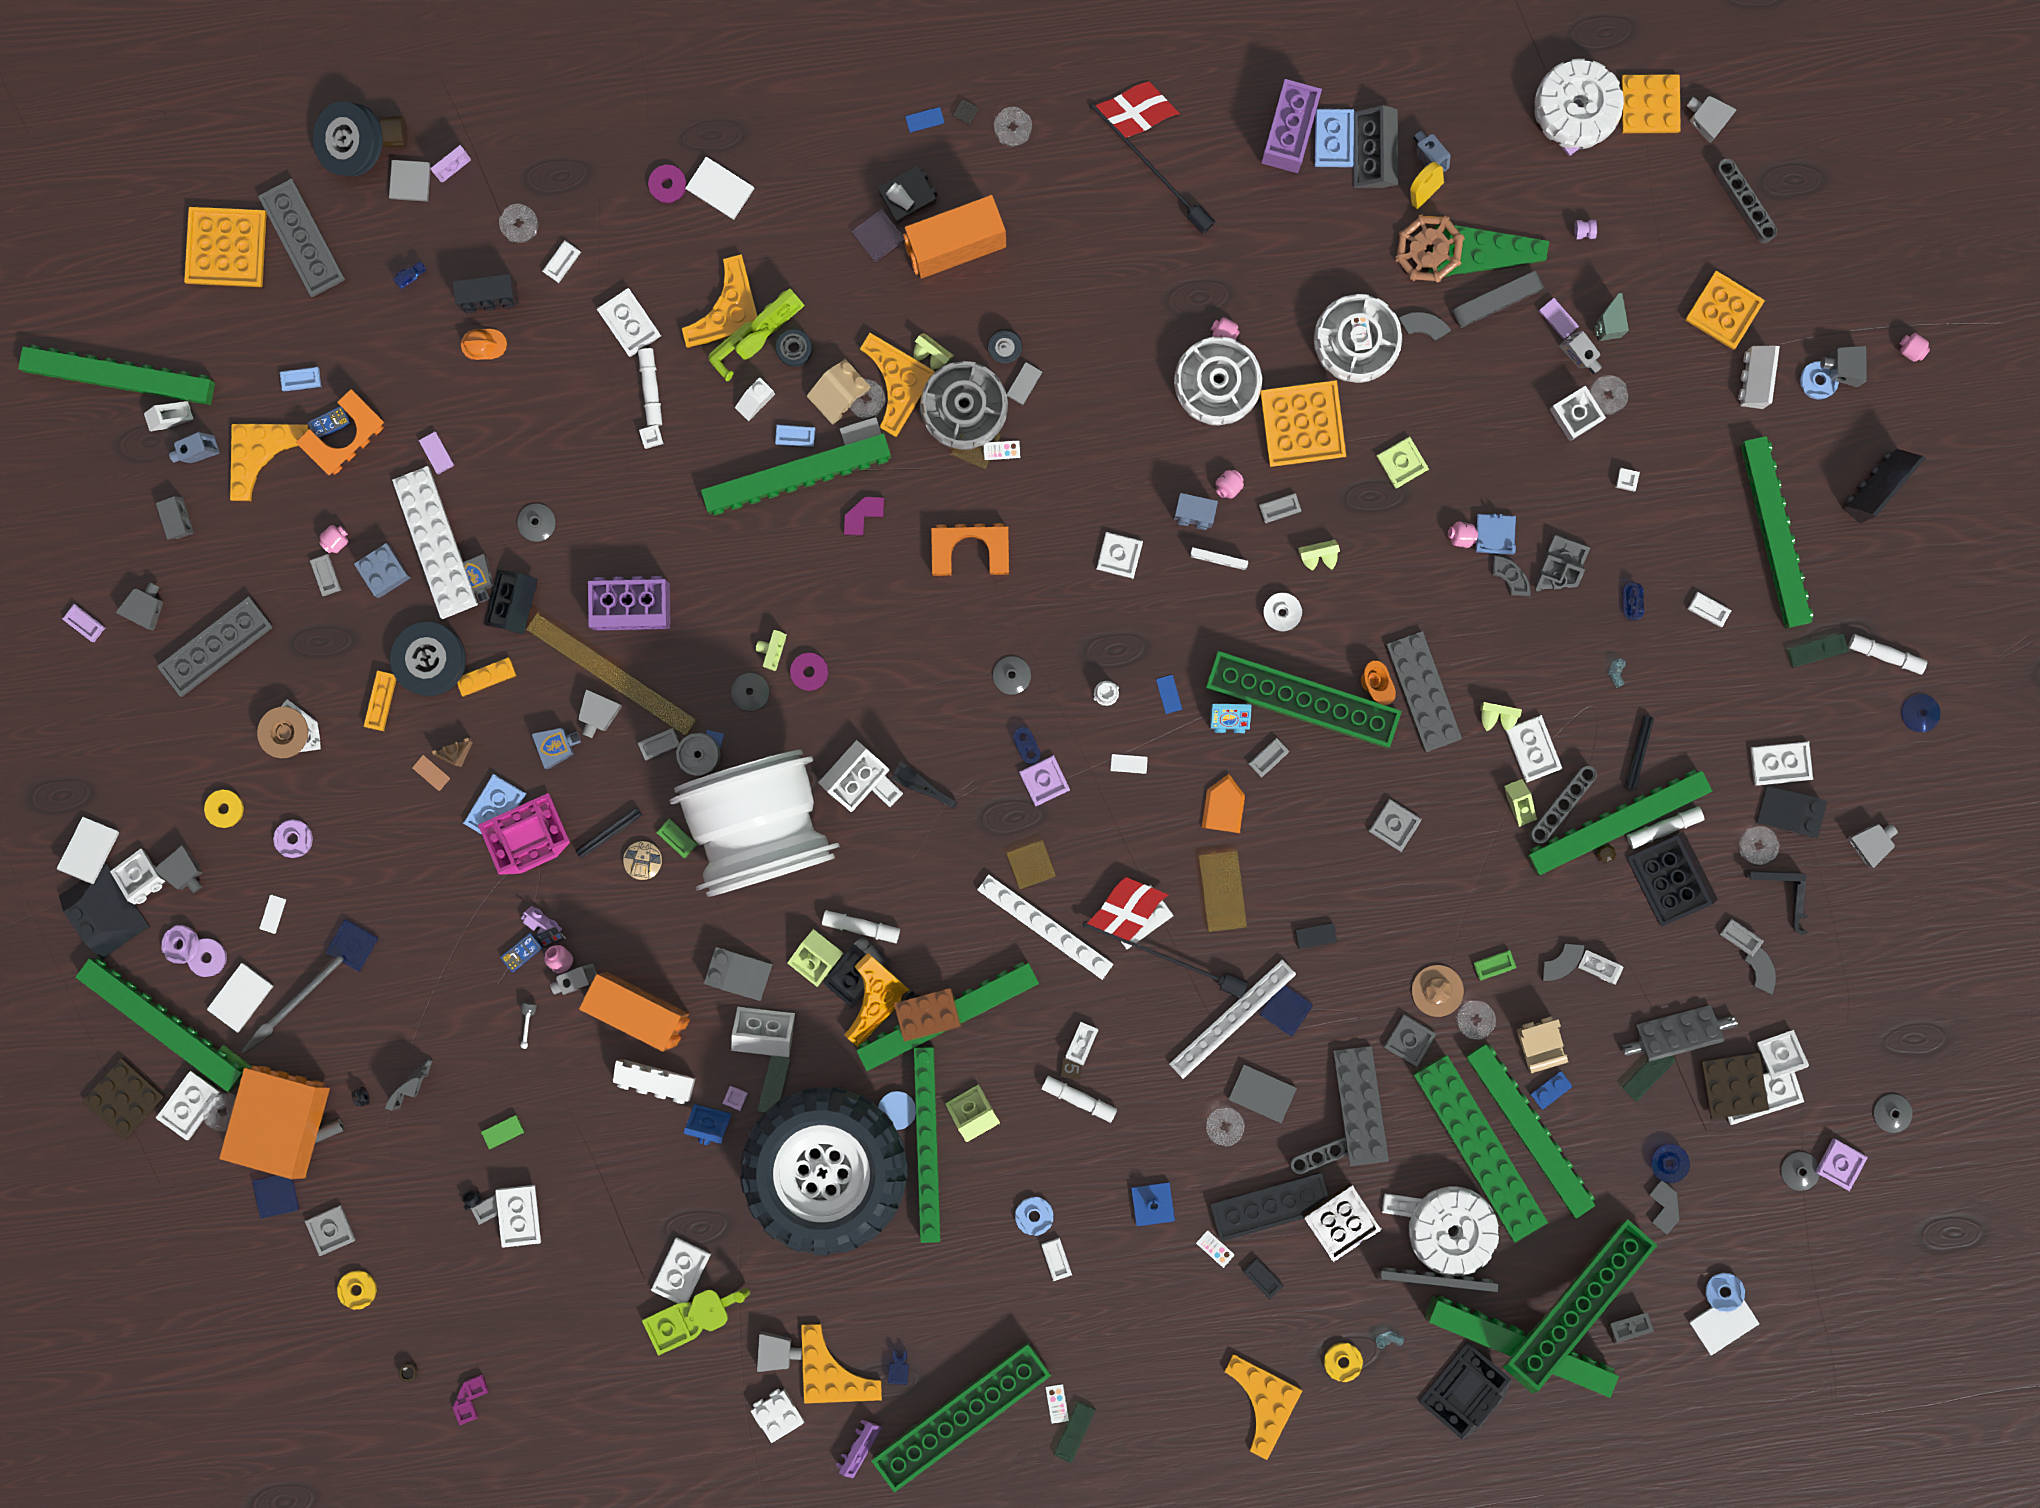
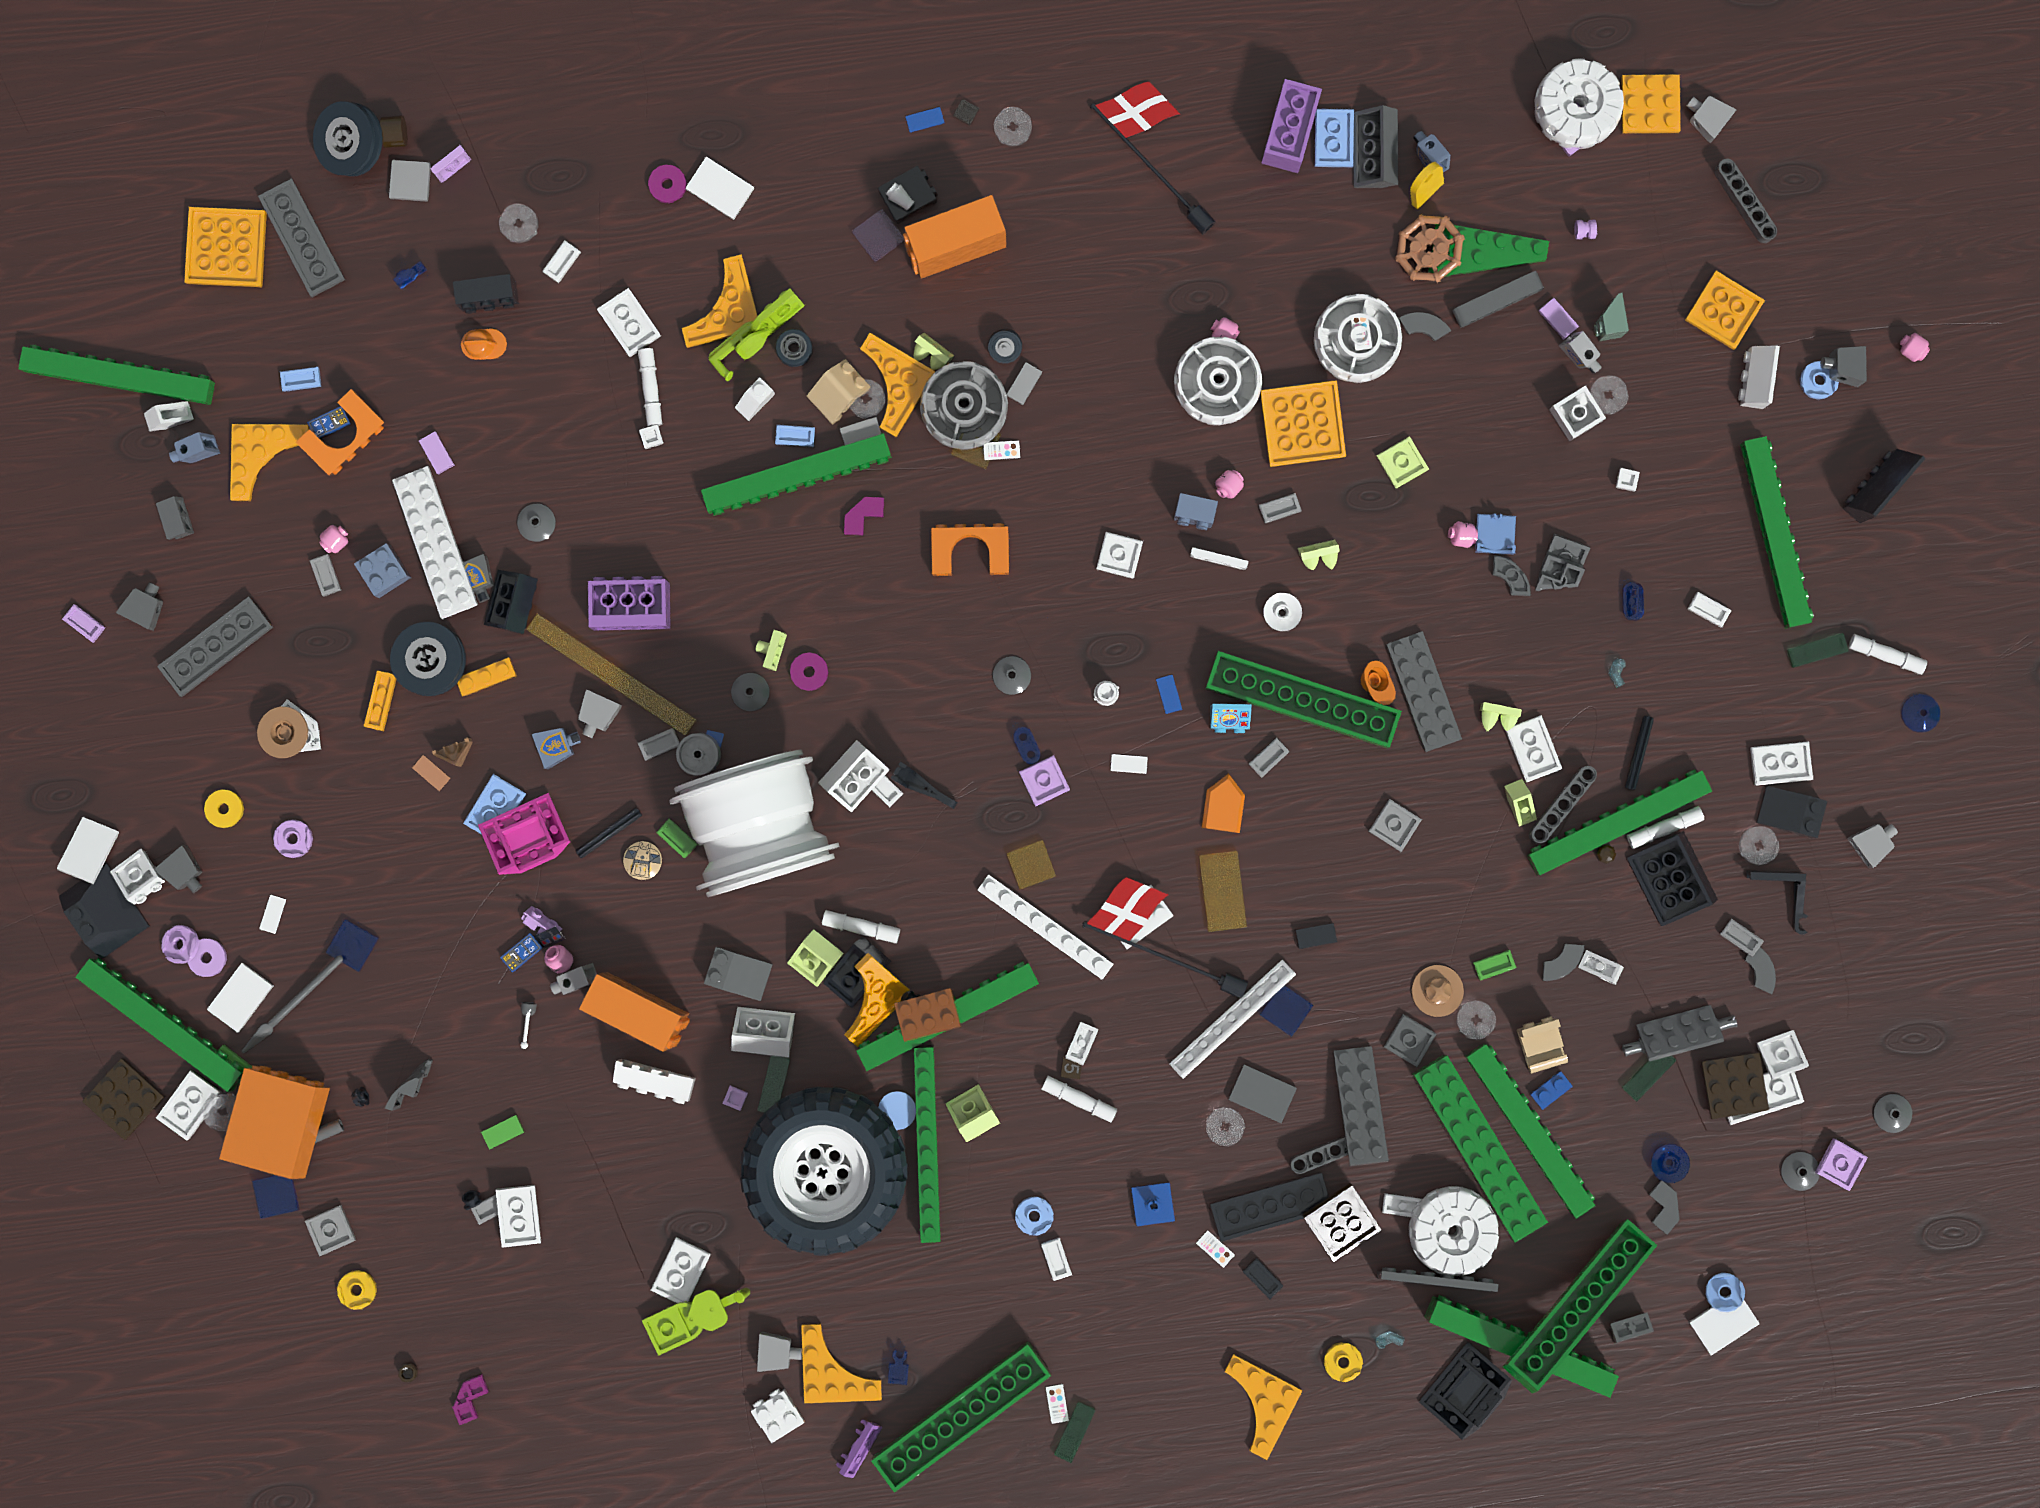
(707, 1124): blue tile -> none

